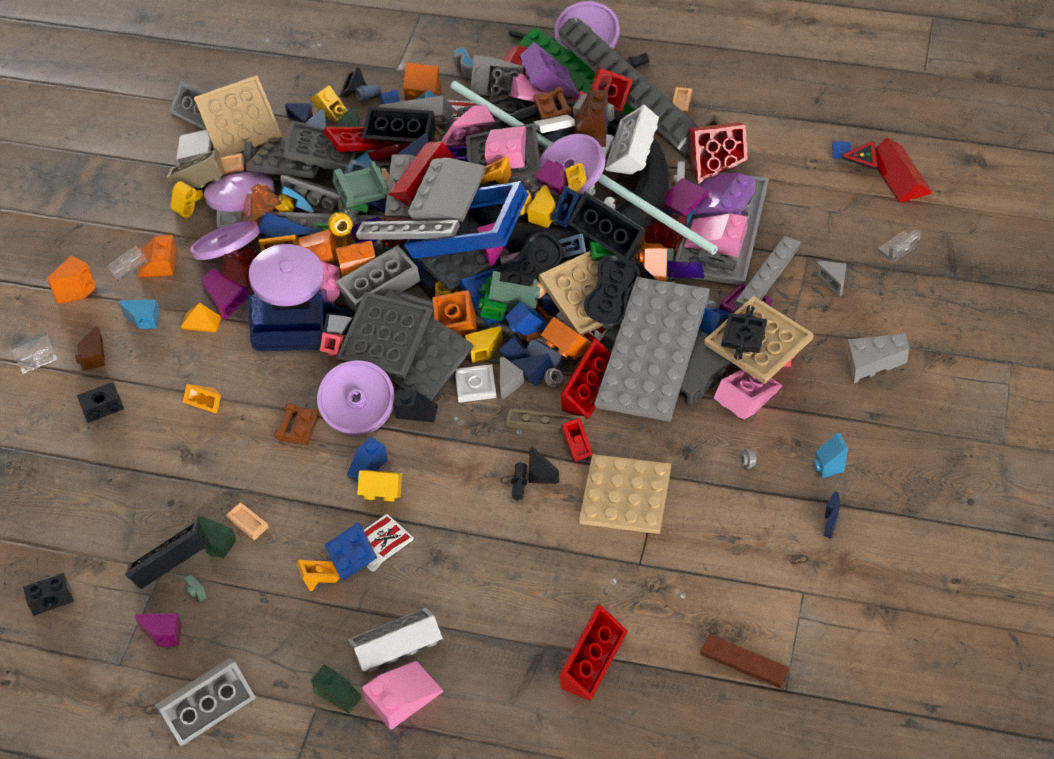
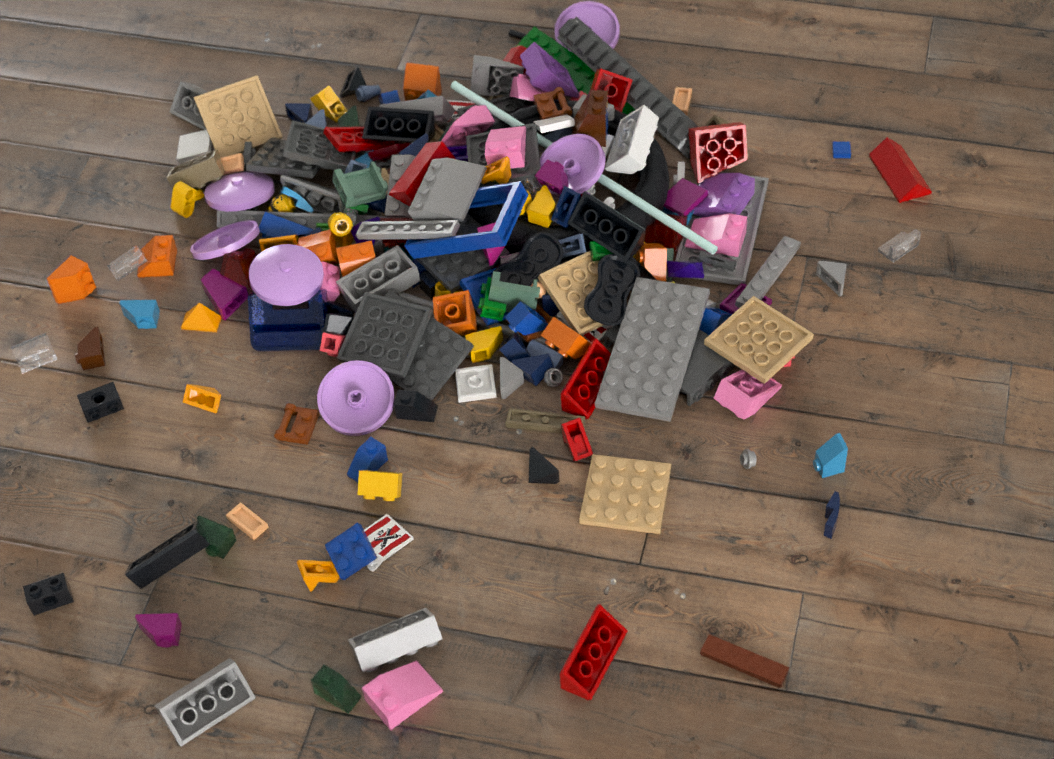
(194, 588): sand green plate -> none
(259, 202): clear orange slope -> none
(463, 60): light grey animal -> none
(519, 481): black axle -> none
(576, 176): yellow tile -> none
(638, 60): black pin -> none
(744, 332): black plate -> none
(863, 155): piece -> none
(875, 354): light grey wedge -> none

